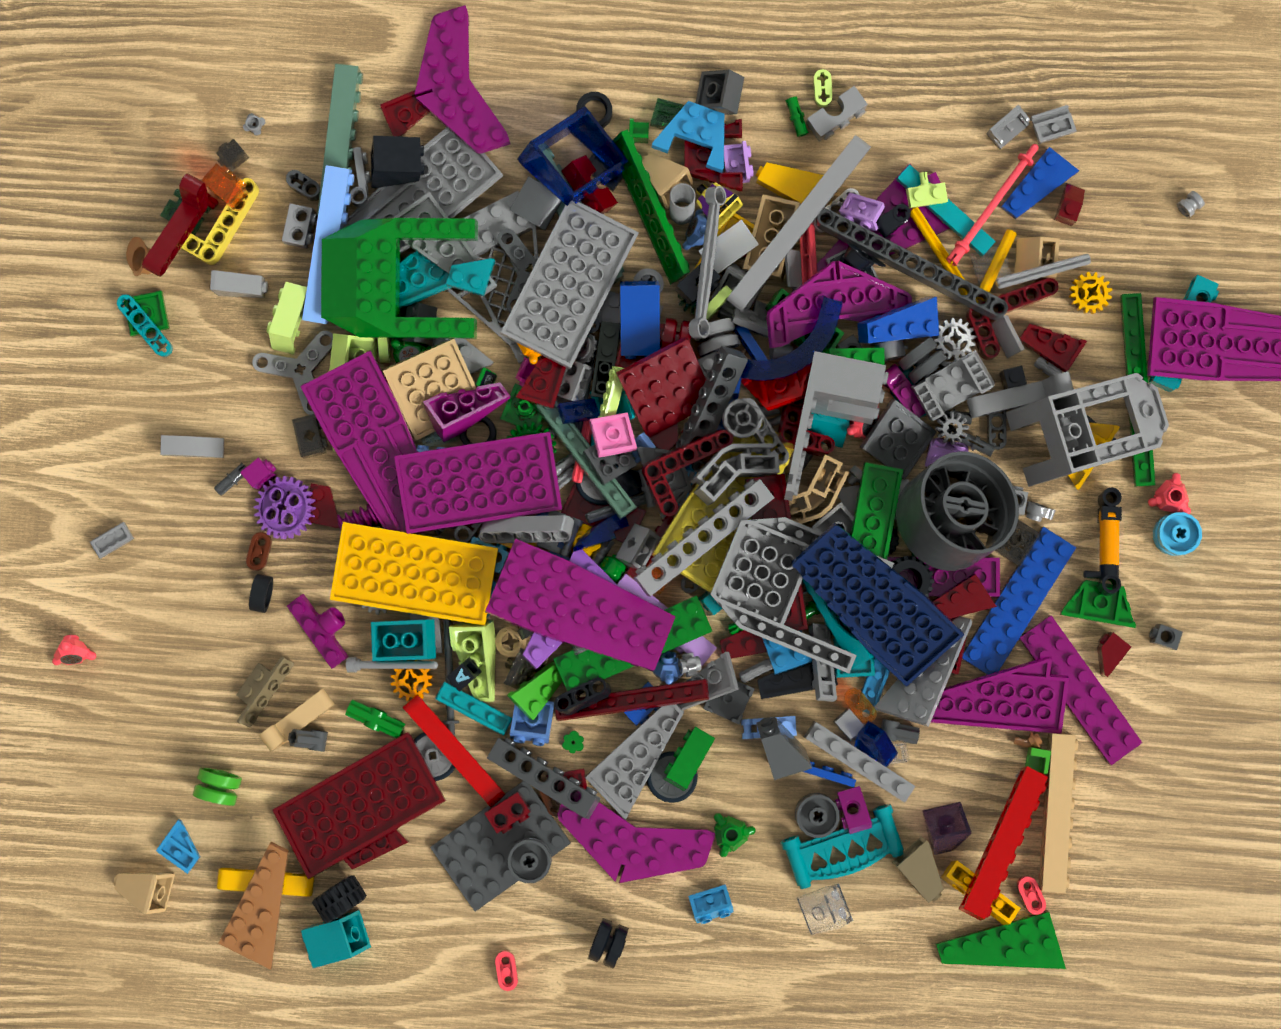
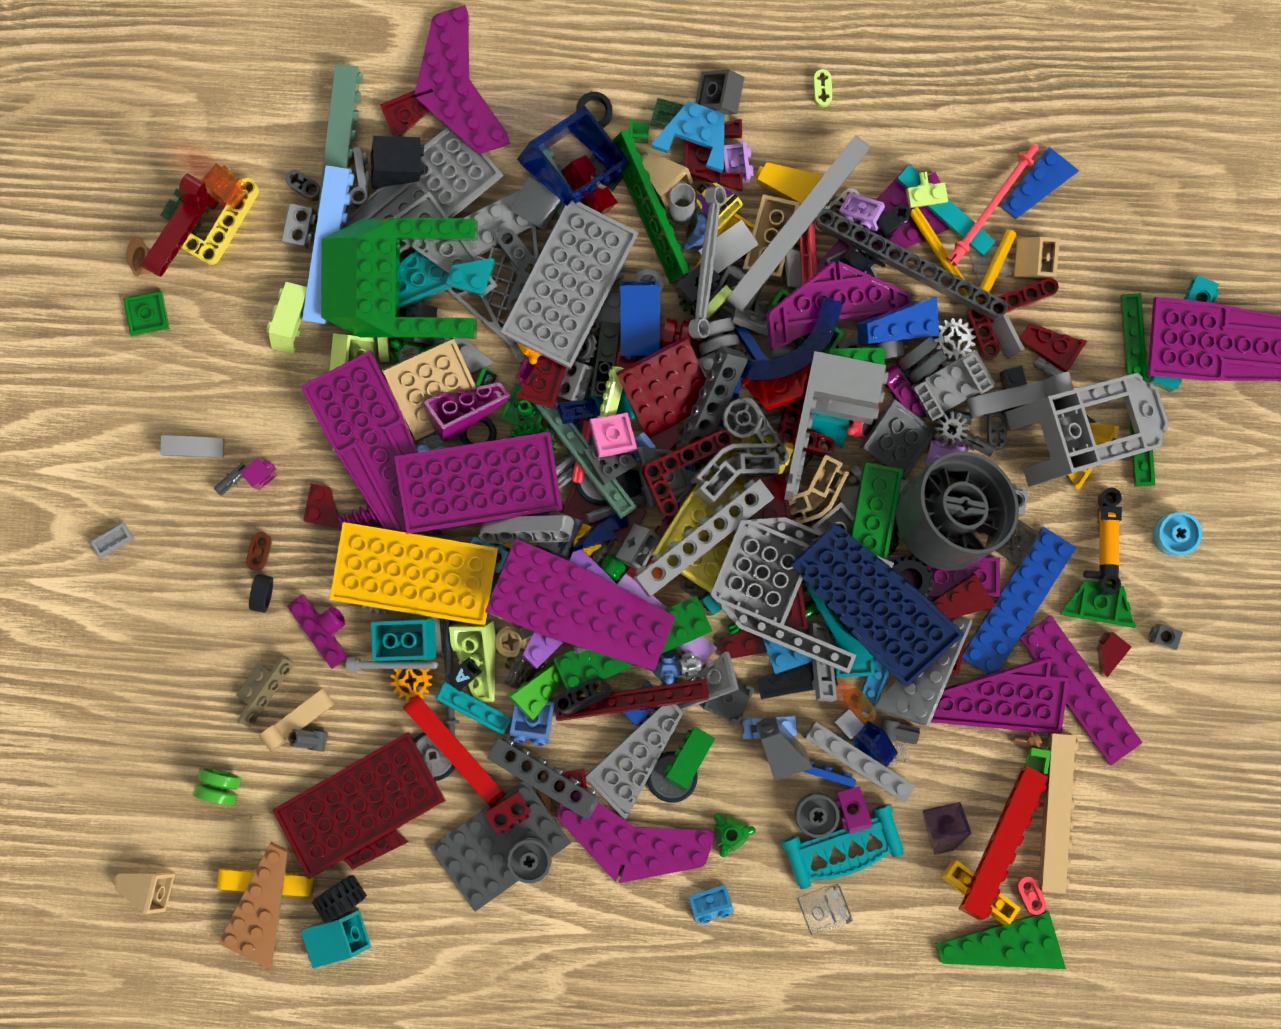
(72, 651): coral rock -> none
(145, 325): teal beam -> none
(179, 848): dark azure wing -> none
(231, 155): clear smoke brick -> none
(238, 284): light grey slope -> none
(248, 126): light grey plate -> none
(269, 503): medium lavender gear -> none
(287, 367): light grey piece -> none
(302, 429): clear smoke brick -> none
(375, 719): green piece -> none
(477, 526): dark grey beam -> none
(505, 970): coral plate -> none
(573, 736): green plant -> none
(608, 943): black wheel -> none
(755, 671): light grey axle -> none
(796, 116): green pin -> none
(823, 124): light grey arch -> none
(921, 870): dark tan slope -> none
(1008, 127): light grey hinge -> none
(1037, 511): light grey piece -> none
(1043, 271): light grey axle -> none
(1053, 124): light grey plate -> none
(1070, 205): dark red slope -> none
(1096, 296): yellow gear -> none
(1171, 496): coral rock -> none
(1190, 204): light grey wheel -> none

